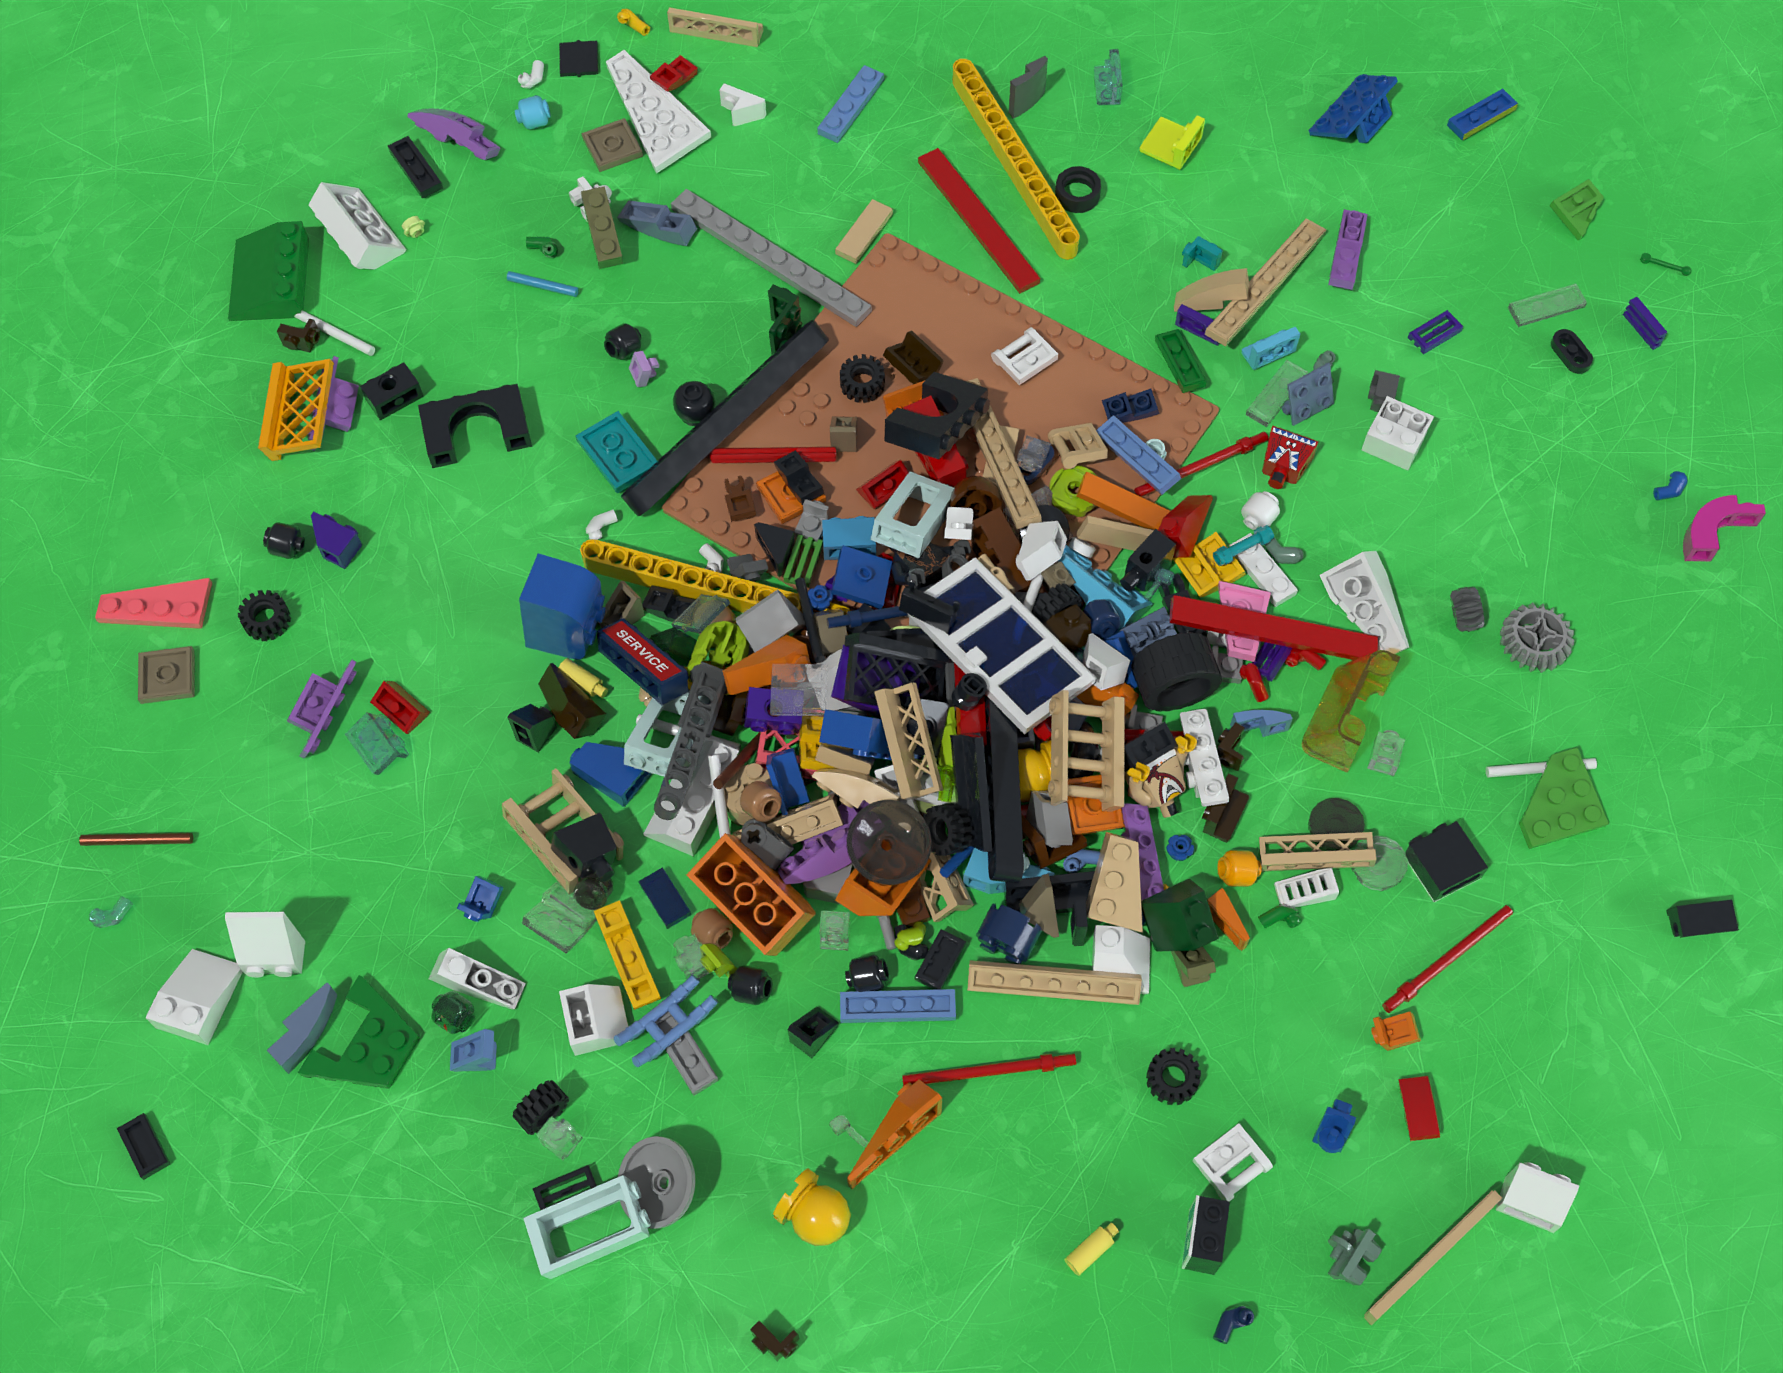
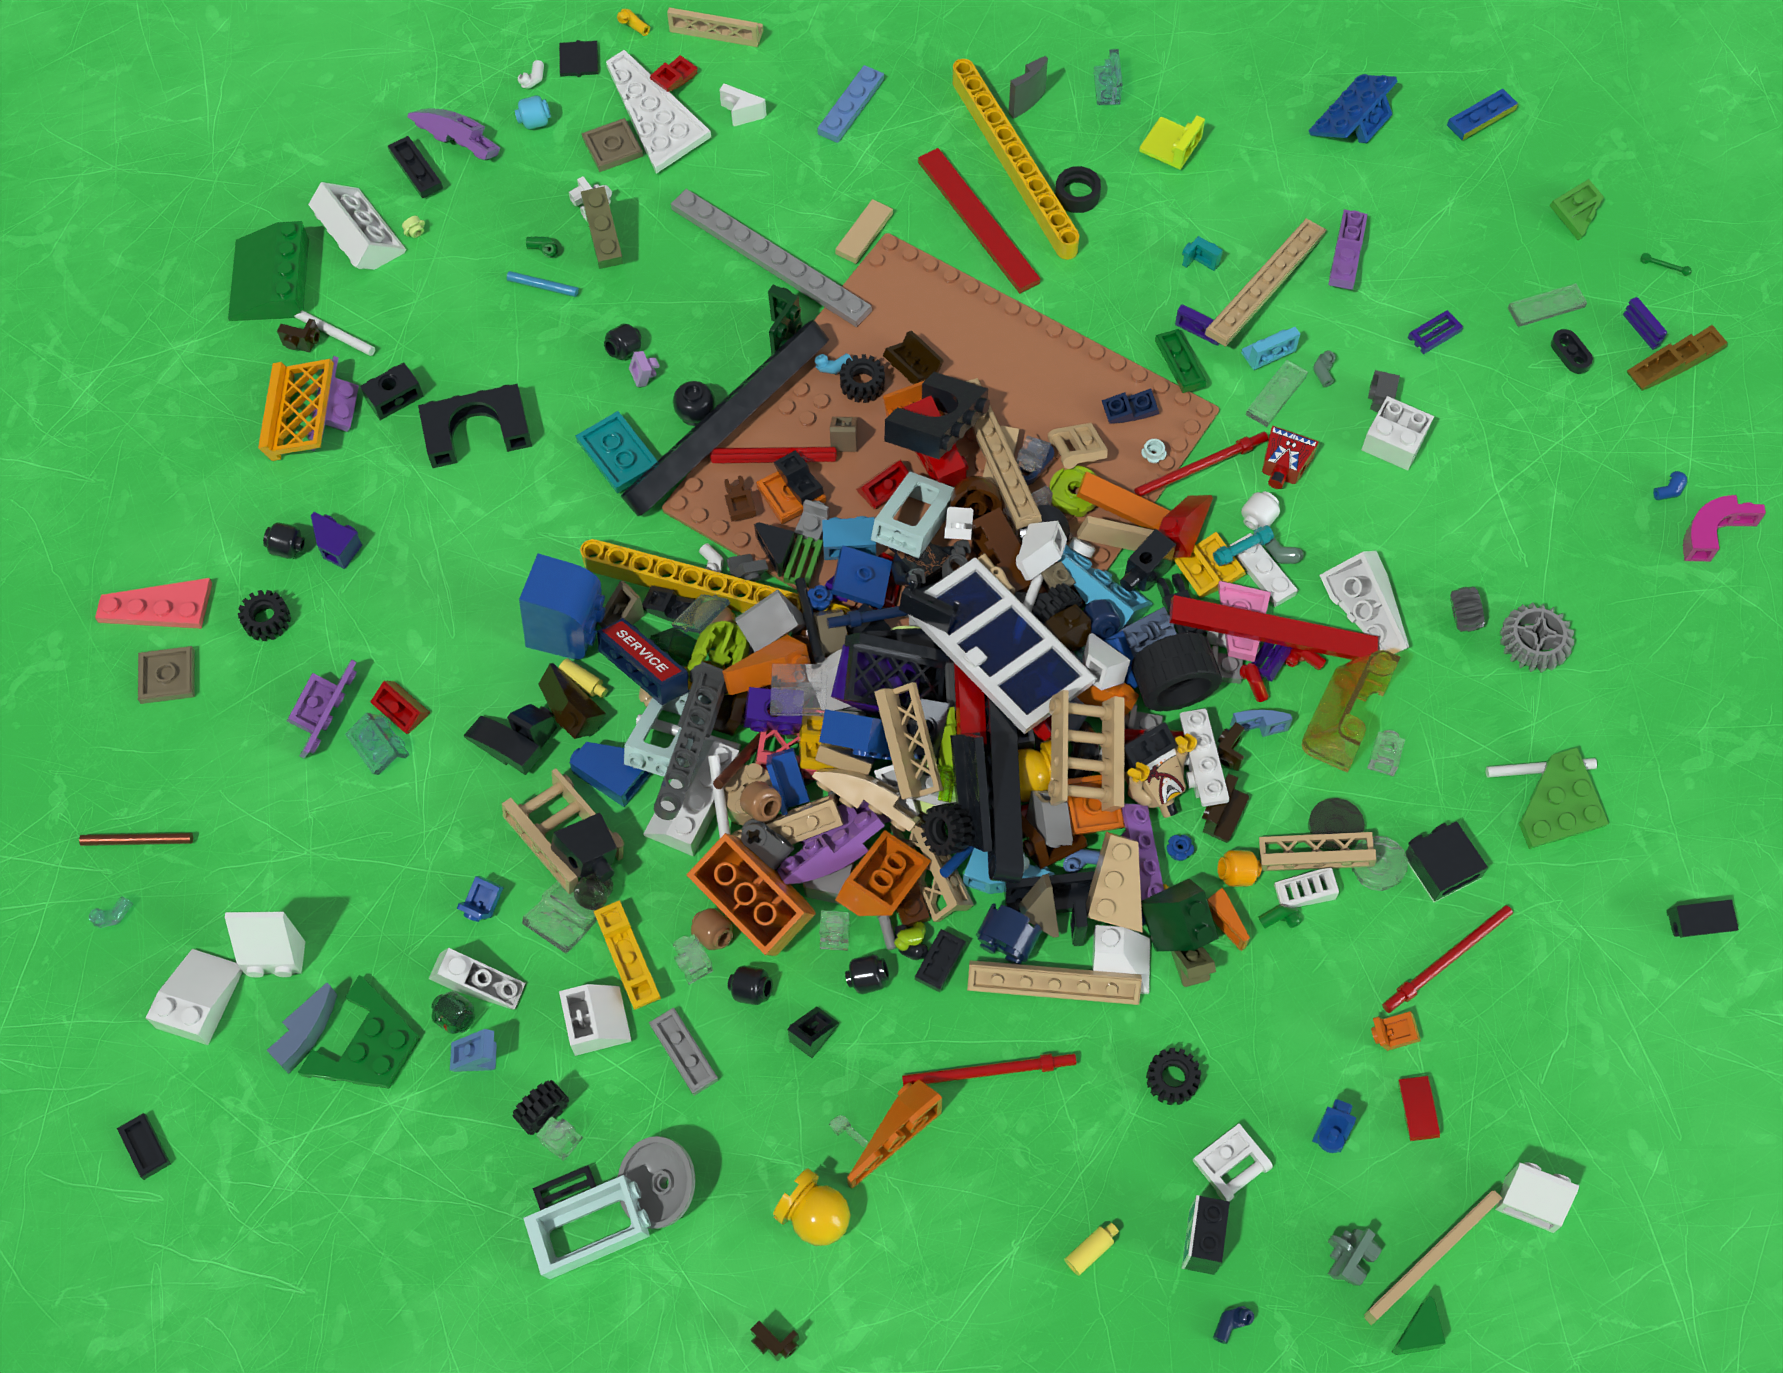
(504, 744): none -> black slope
(598, 522): white arm -> none
(658, 222): sand blue slope -> none
(664, 898): clear blue tile -> none
(668, 1005): medium blue piece -> none
(715, 960): lime slope -> none
(830, 366): none -> medium azure arm
(897, 1006): medium blue plate -> none
(904, 831): clear smoke dish -> none
(969, 691): black wheel -> none
(1027, 362): white plate -> none
(1138, 455): medium blue plate -> none
(1162, 576): clear light blue hand -> none
(1213, 290): tan slope -> none
(1309, 394): sand blue hinge -> none
(1423, 1330): none -> green slope
(1677, 358): none -> pearl gold slope

